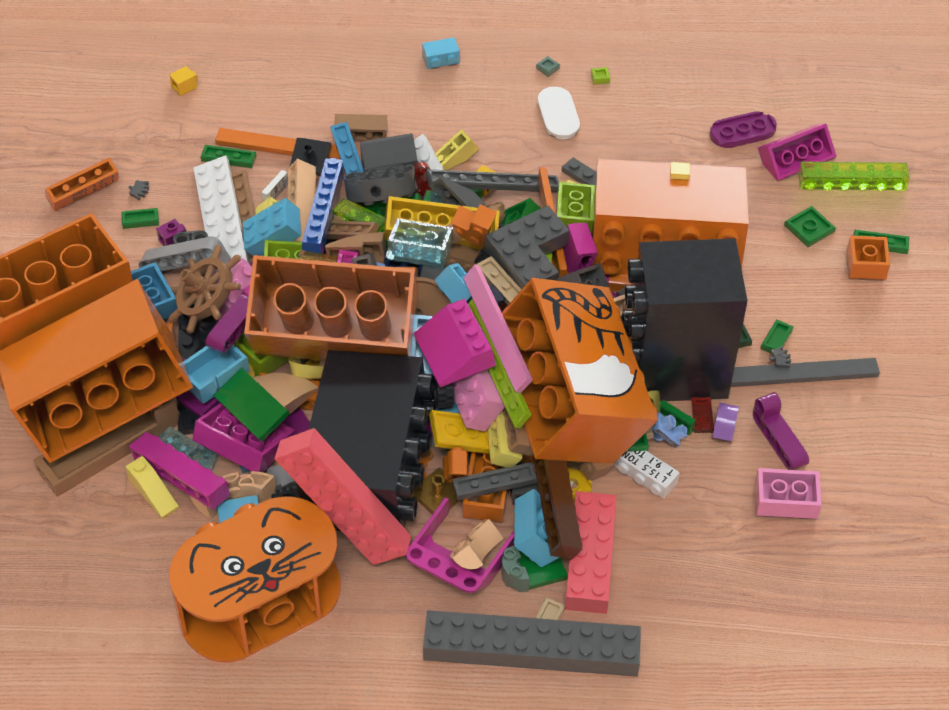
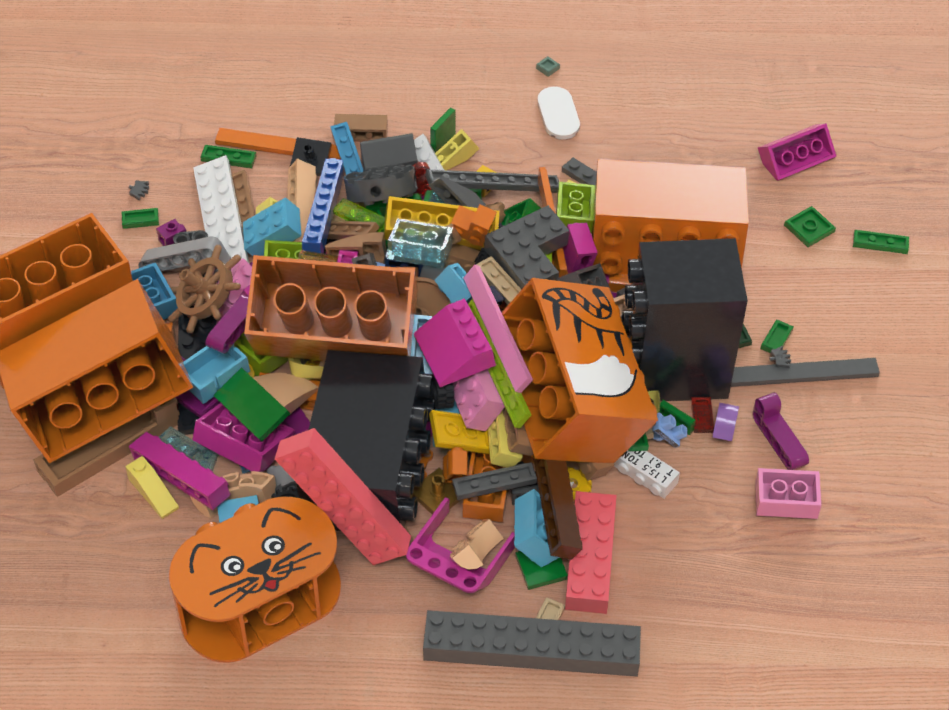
(81, 184): orange brick -> none
(183, 80): yellow brick -> none
(276, 186): white tile -> none
(440, 53): medium azure brick -> none
(443, 129): none -> green tile
(512, 573): sand green cylinder -> none
(600, 75): lime tile -> none
(680, 170): light yellow tile -> none
(742, 129): magenta tile -> none
(853, 176): clear neon green brick -> none
(868, 257): orange brick -> none

